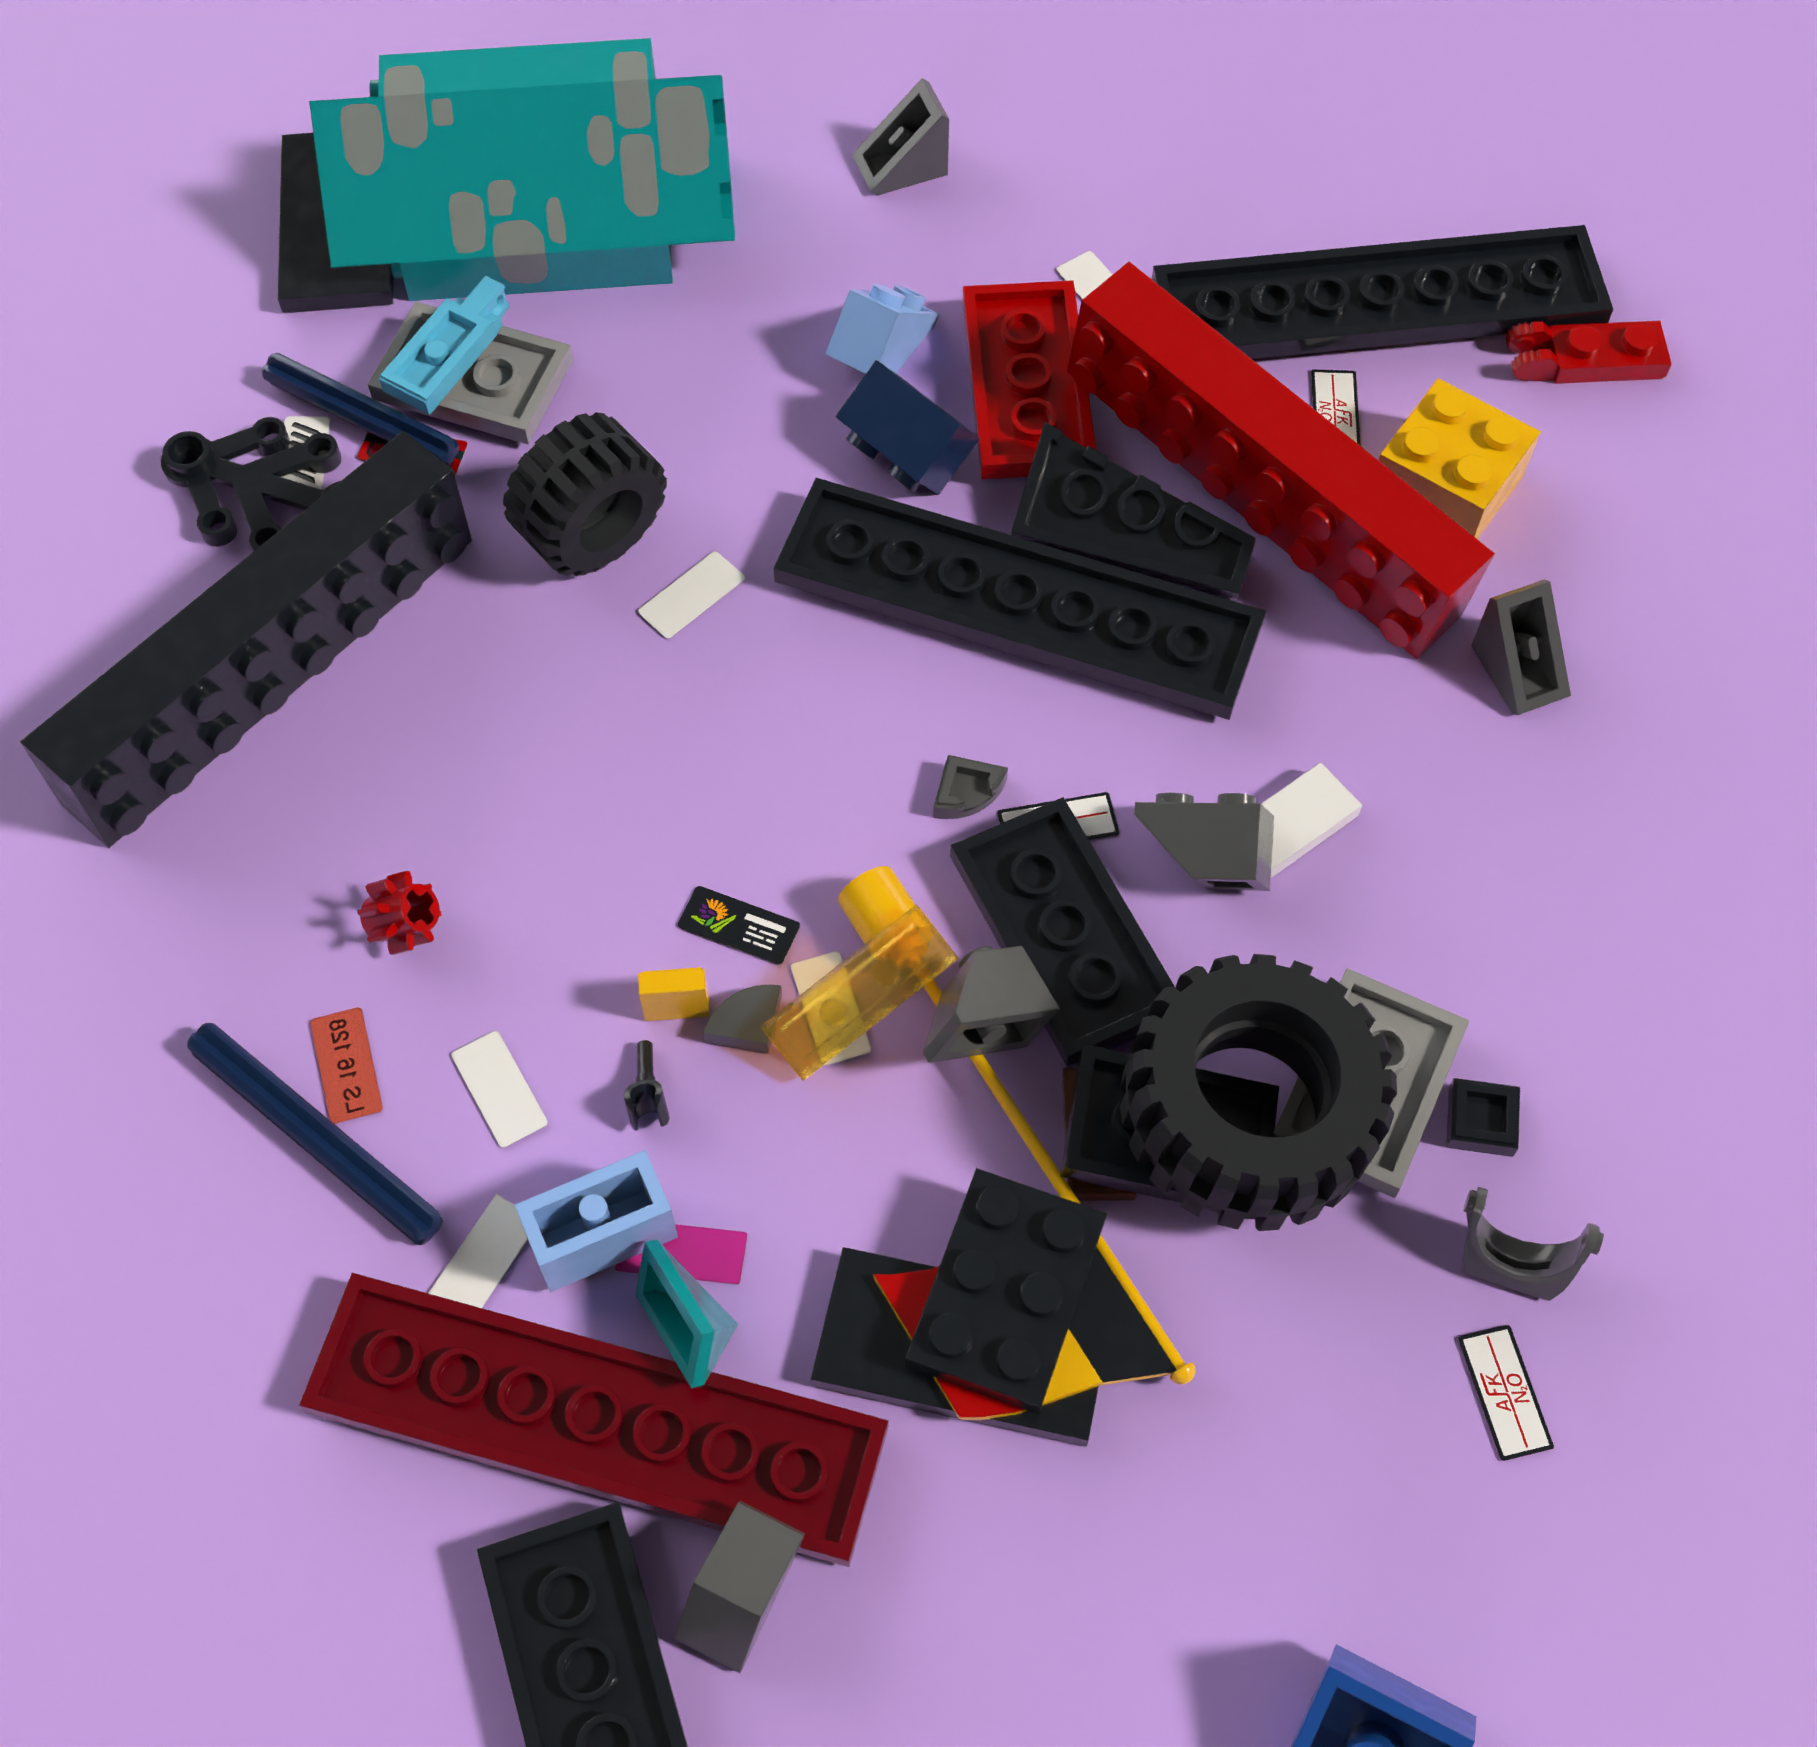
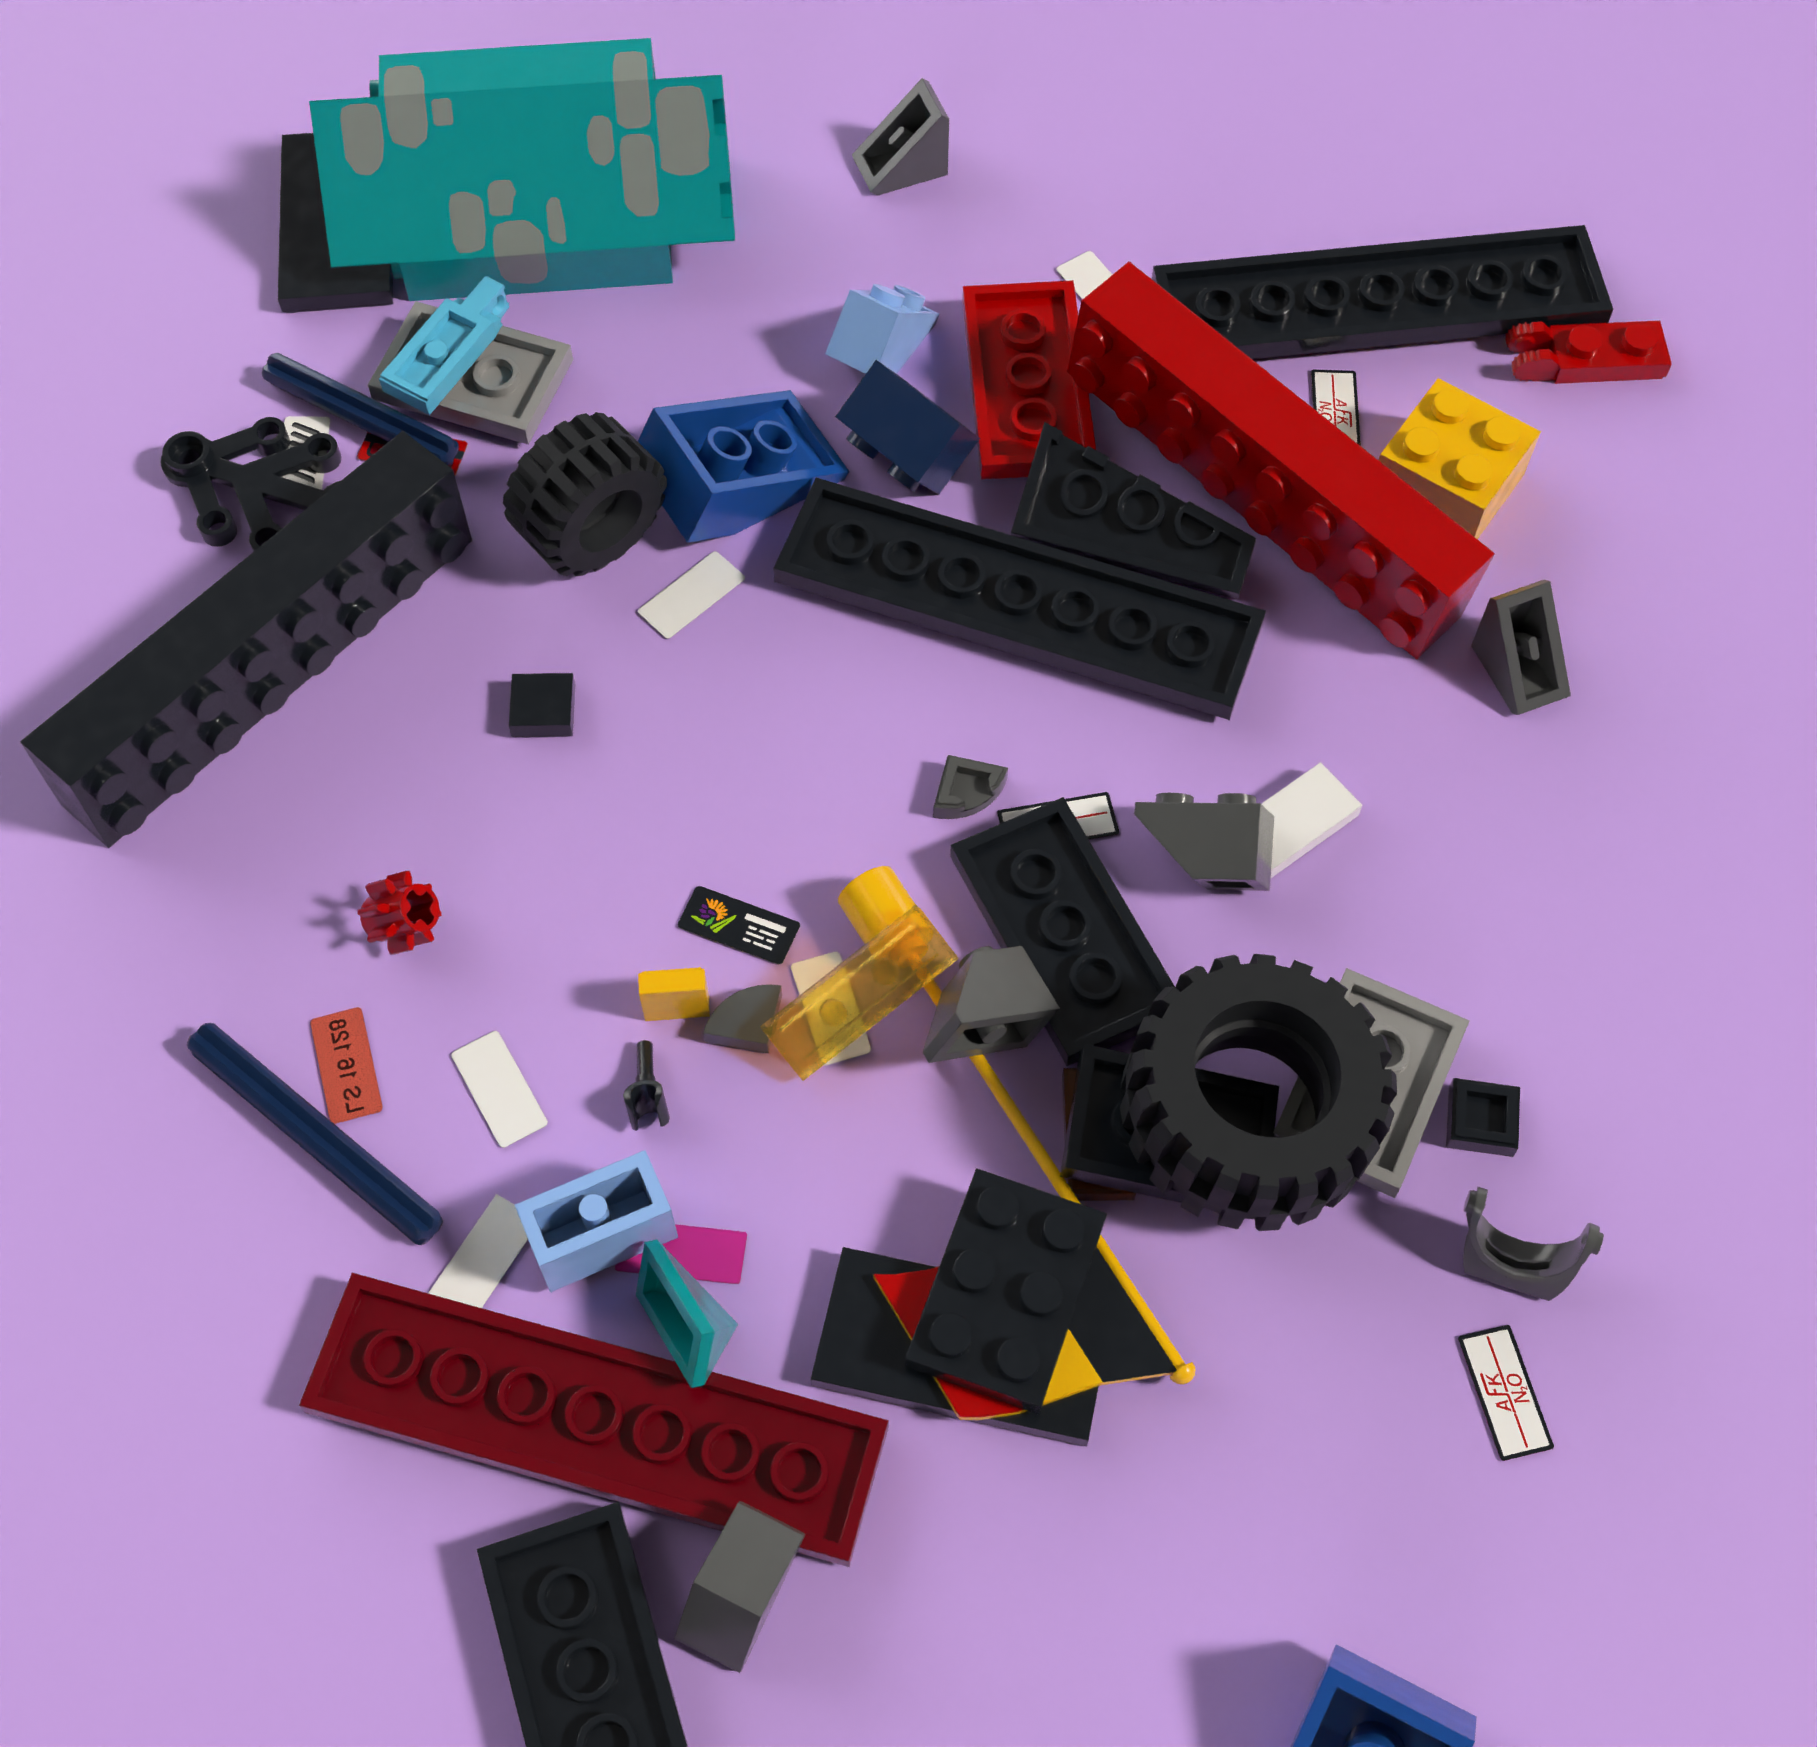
(542, 705): none -> black tile
(737, 460): none -> blue slope

